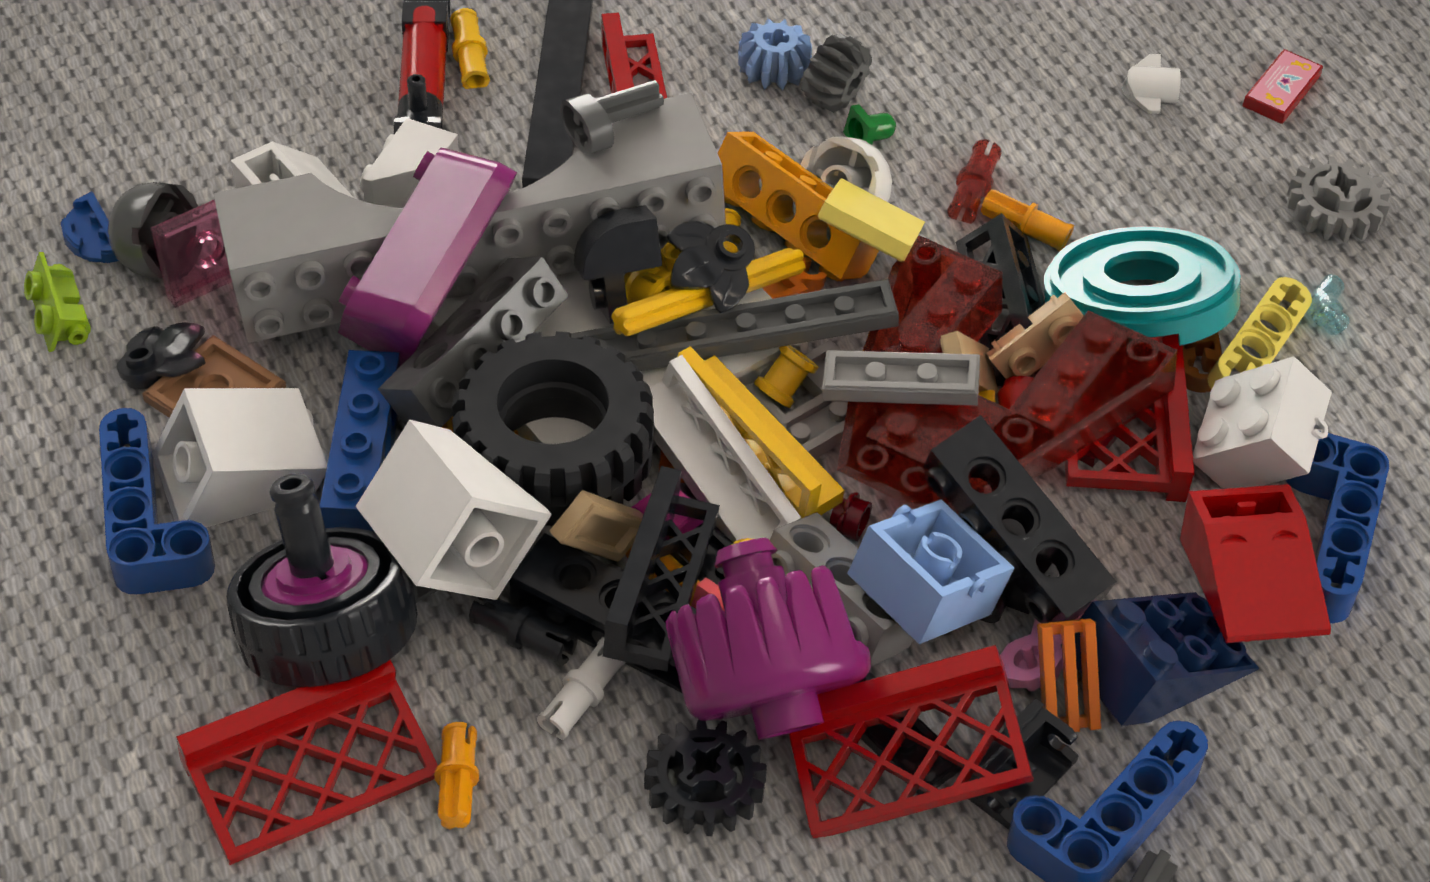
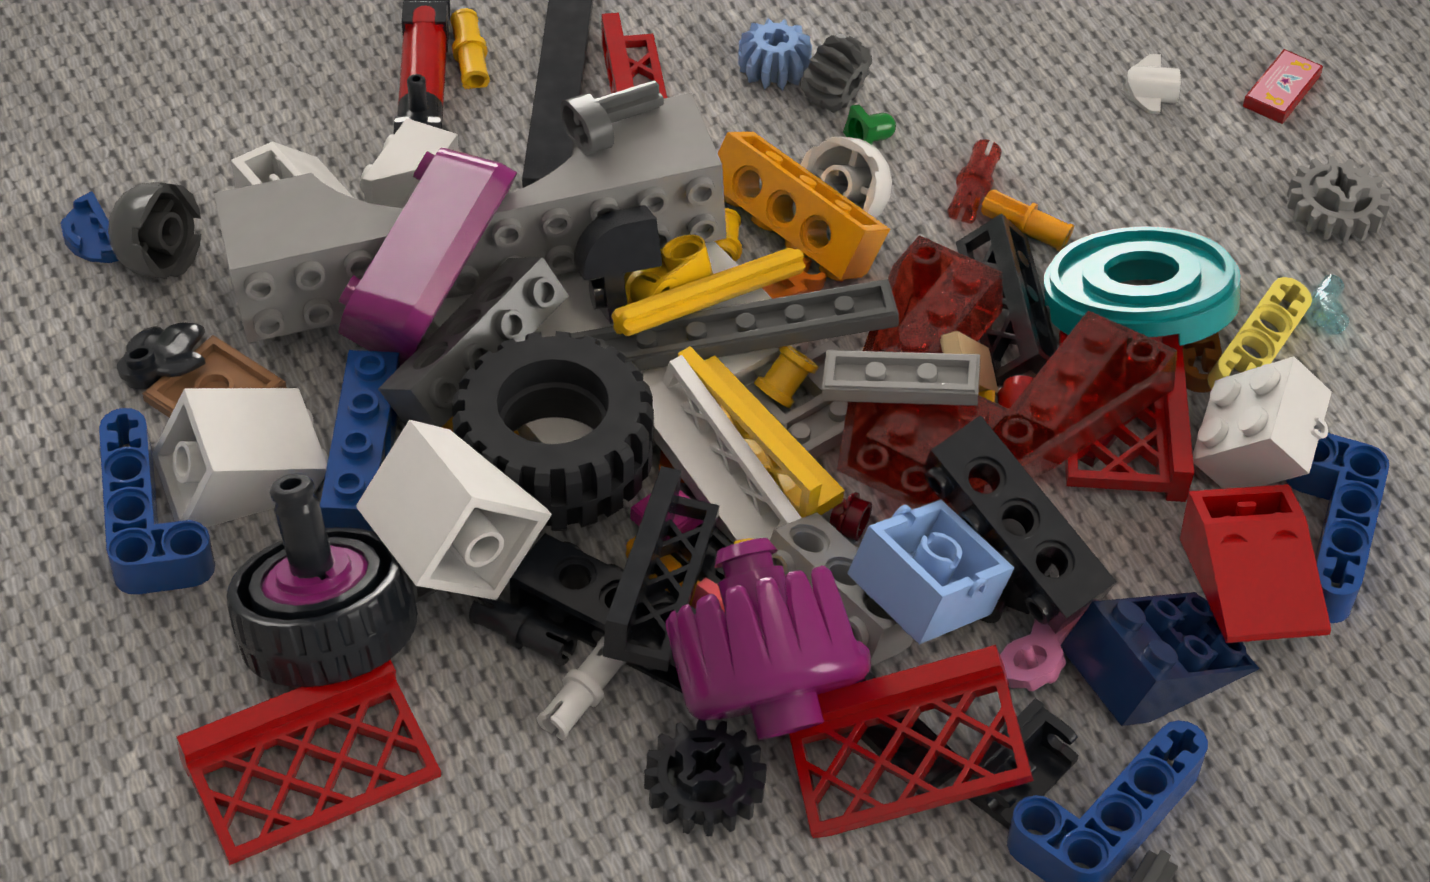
(56, 303): lime hinge -> none
(191, 254): clear pink tile -> none
(456, 775): light orange axle -> none
(598, 526): tan tile -> none
(708, 264): black plate -> none
(871, 220): light yellow tile -> none
(1029, 349): tan hinge -> none
(1090, 677): orange tile -> none

